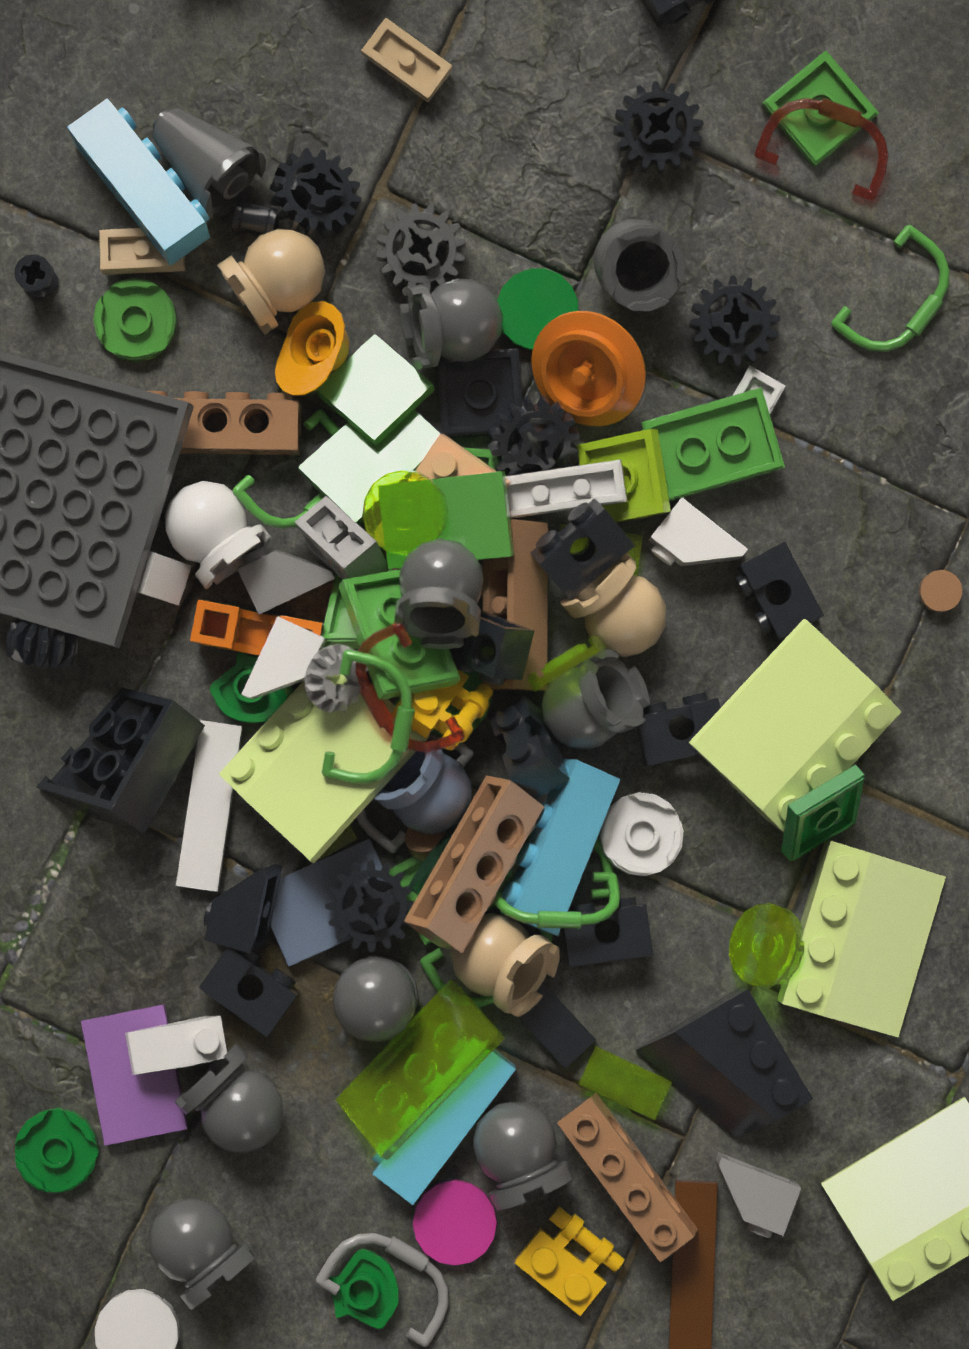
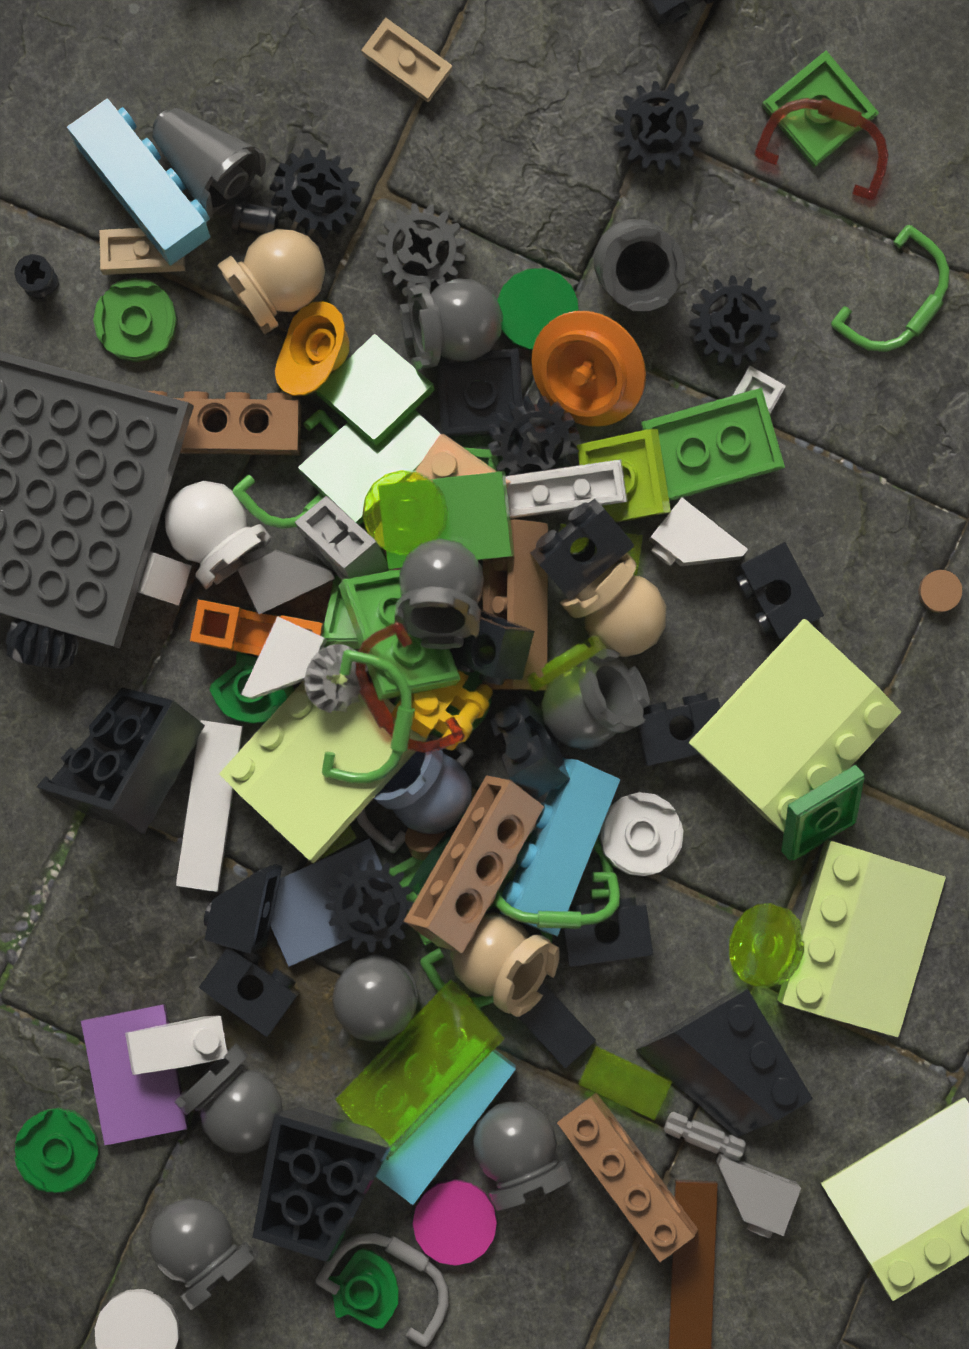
(315, 1180): none -> black wedge
(562, 1271): yellow plate -> none
(704, 1136): none -> light grey axle

